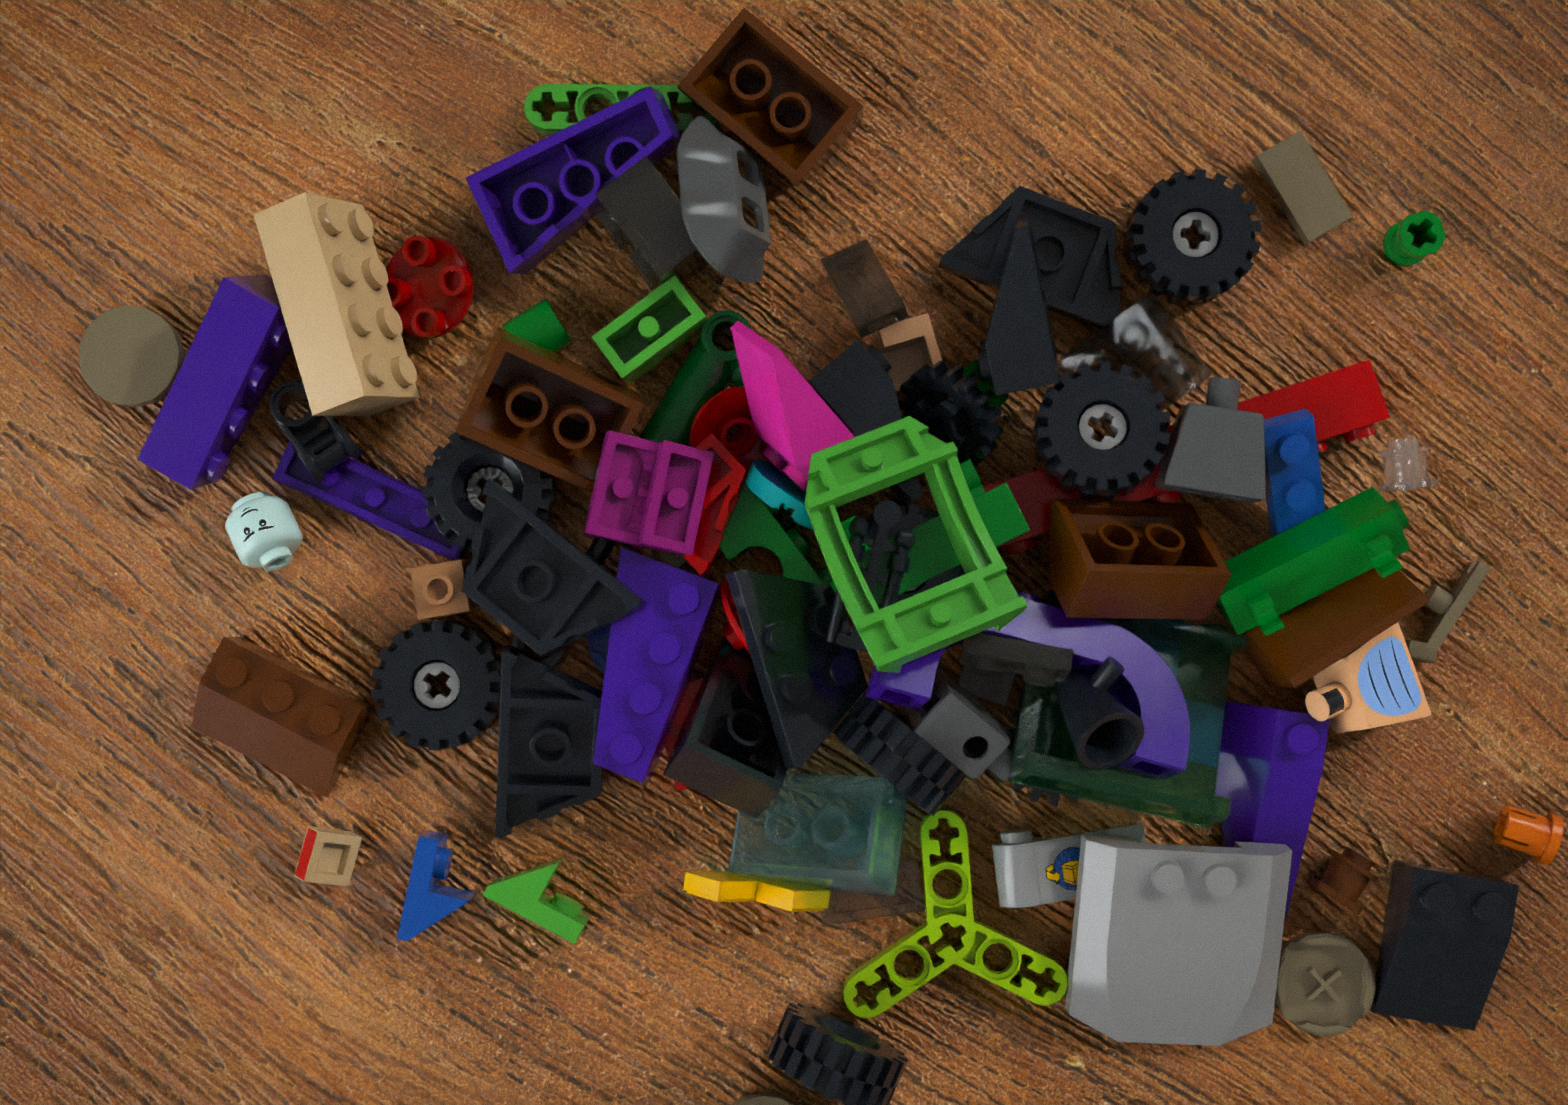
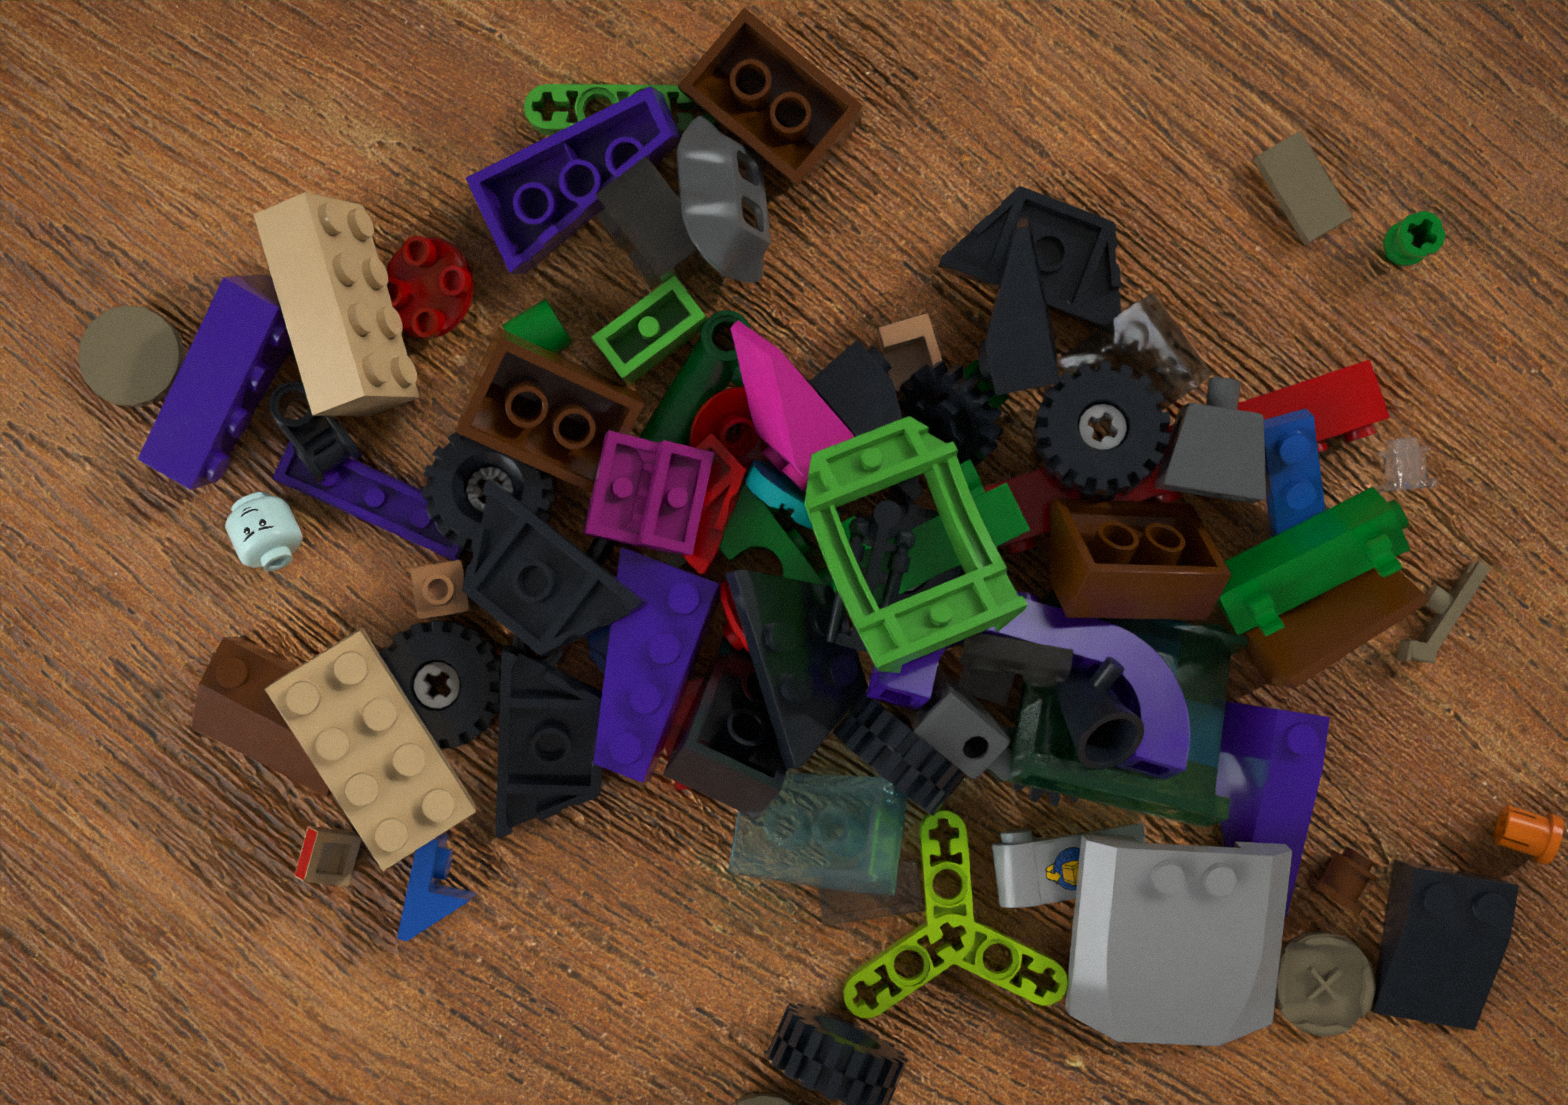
(371, 748): none -> tan brick
(525, 895): bright green slope -> none
(739, 888): yellow tile -> none
(864, 288): clear smoke tile -> none
(1164, 256): black bush -> none
(1369, 686): torso -> none

